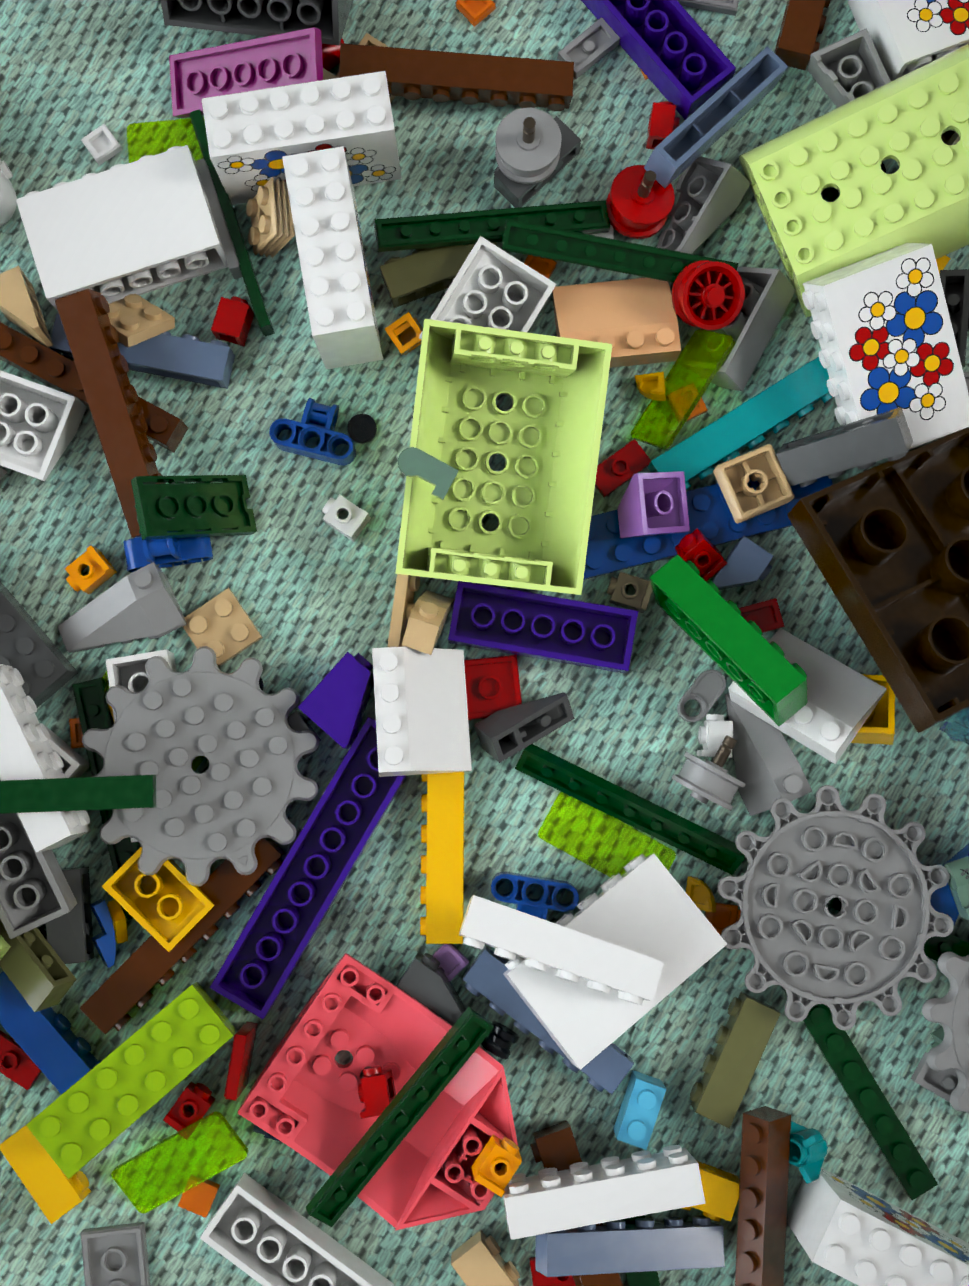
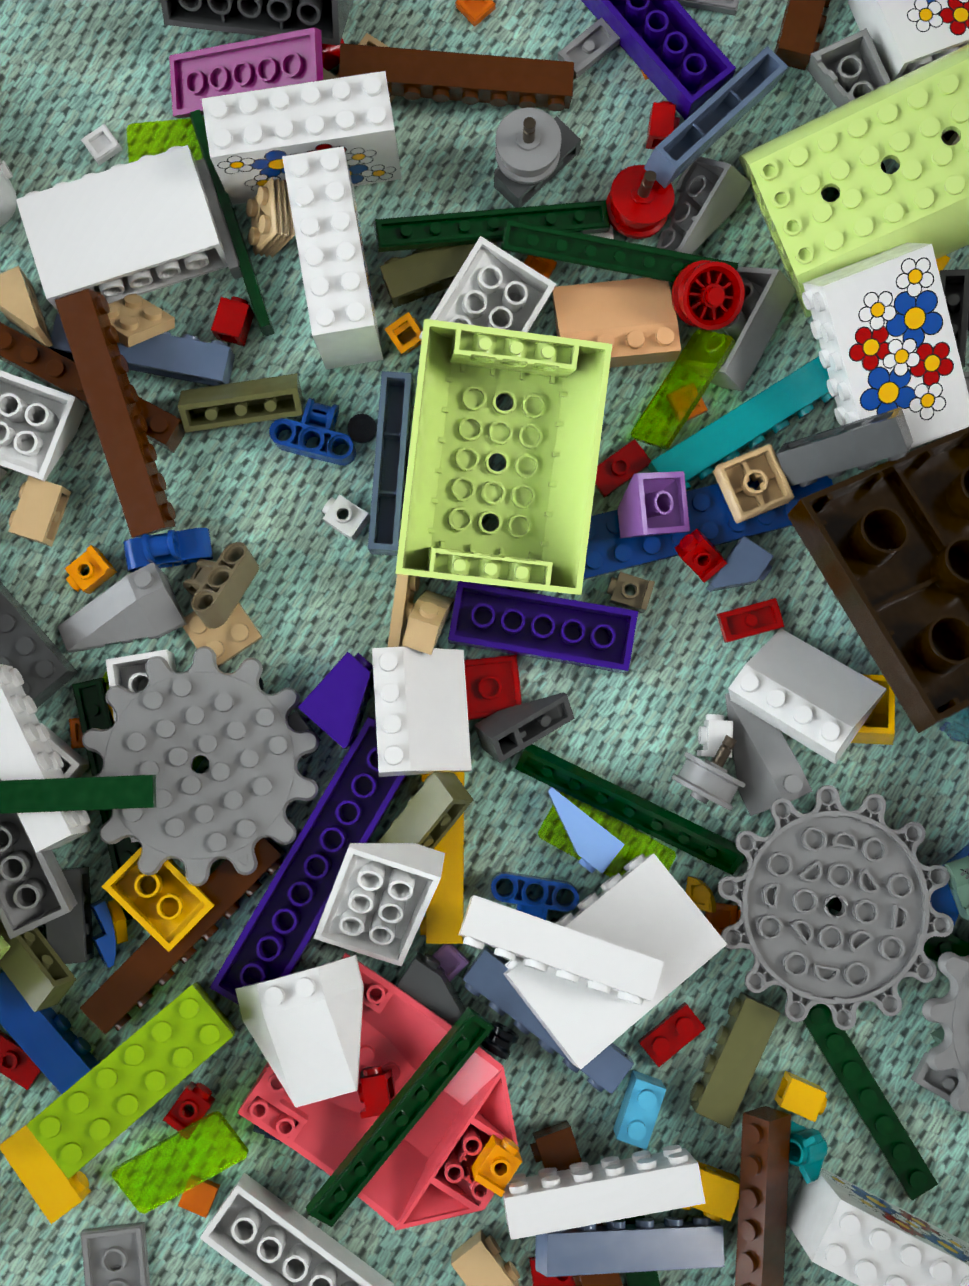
(39, 511): none -> tan brick
(192, 508): dark green piece -> none
(221, 584): none -> dark tan piece
(240, 1060): red tile -> none
(241, 403): none -> olive brick
(309, 1028): none -> white wedge
(380, 899): none -> white slope
(390, 462): none -> sand blue brick
(417, 463): sand green leg -> none
(430, 812): none -> olive brick
(588, 838): none -> light blue slope
(652, 385): yellow tile -> none
(671, 1034): none -> red plate
(704, 690): light grey piece -> none
(730, 640): green brick -> none
(801, 1096): none -> yellow brick

